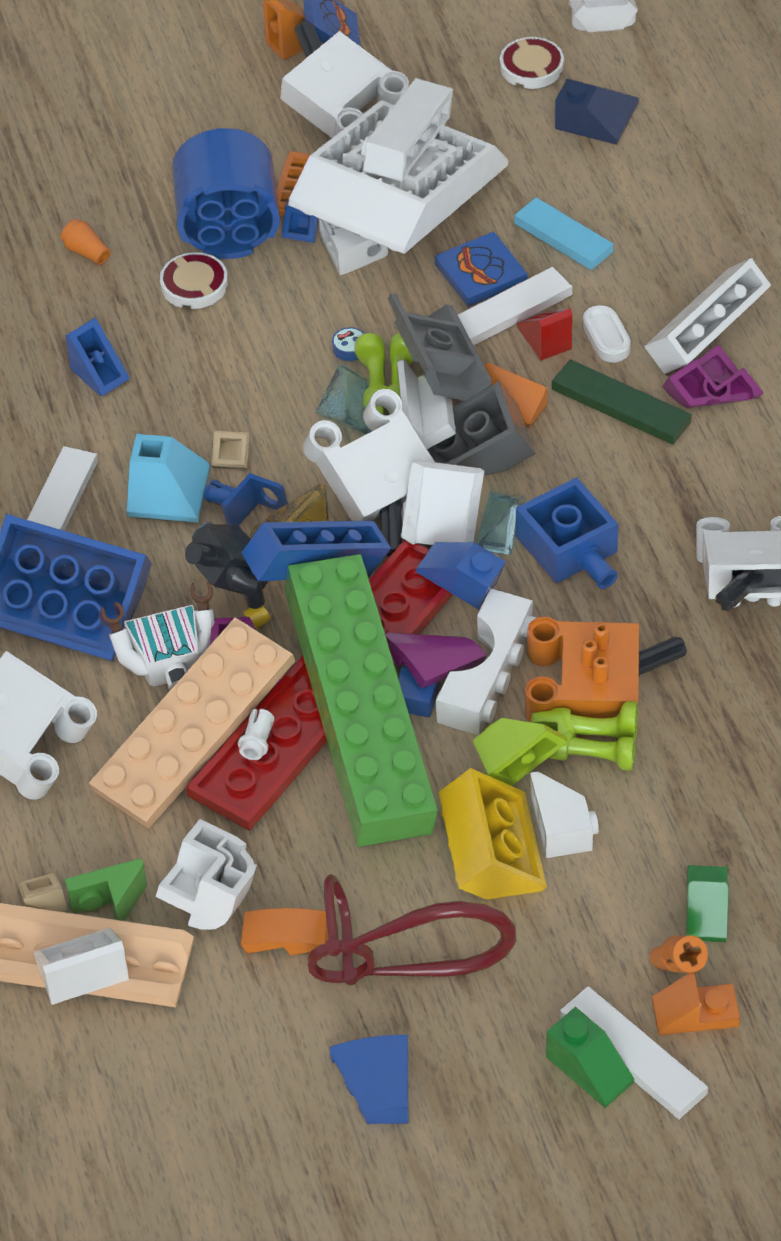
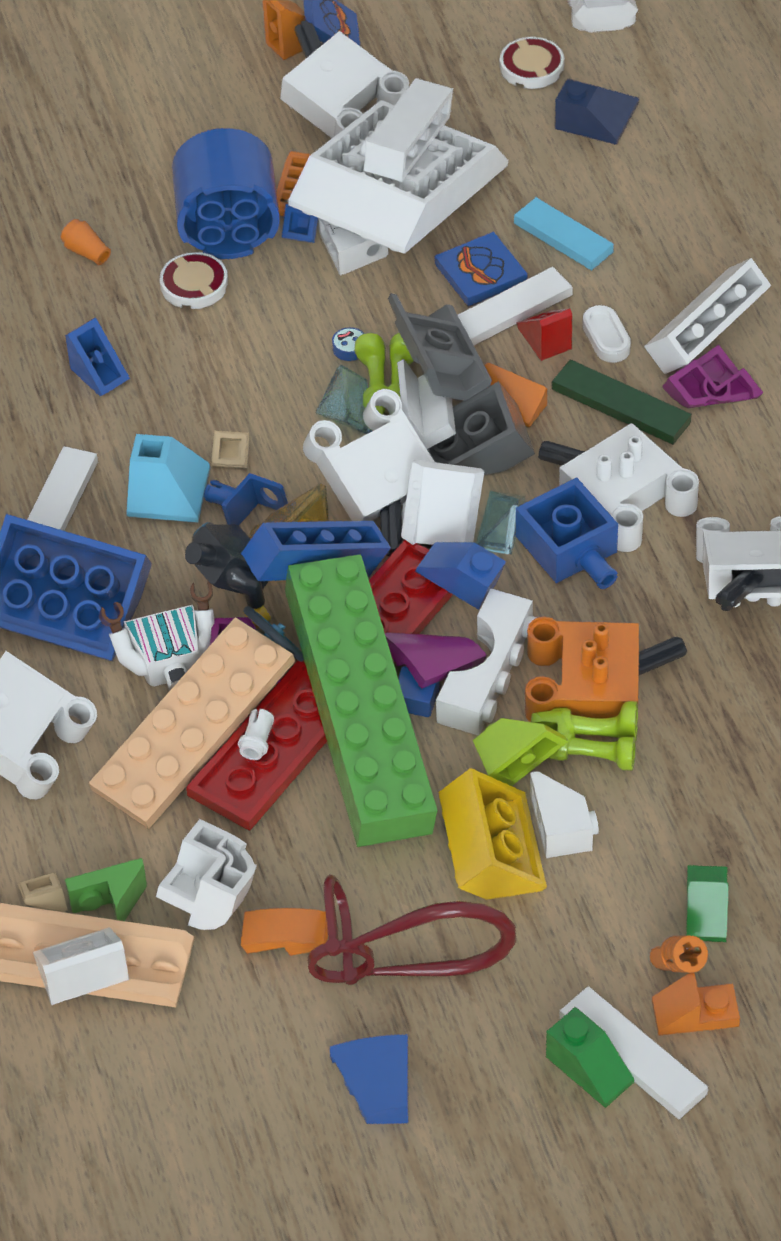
(274, 632): none -> black wheel
(627, 477): none -> white piece

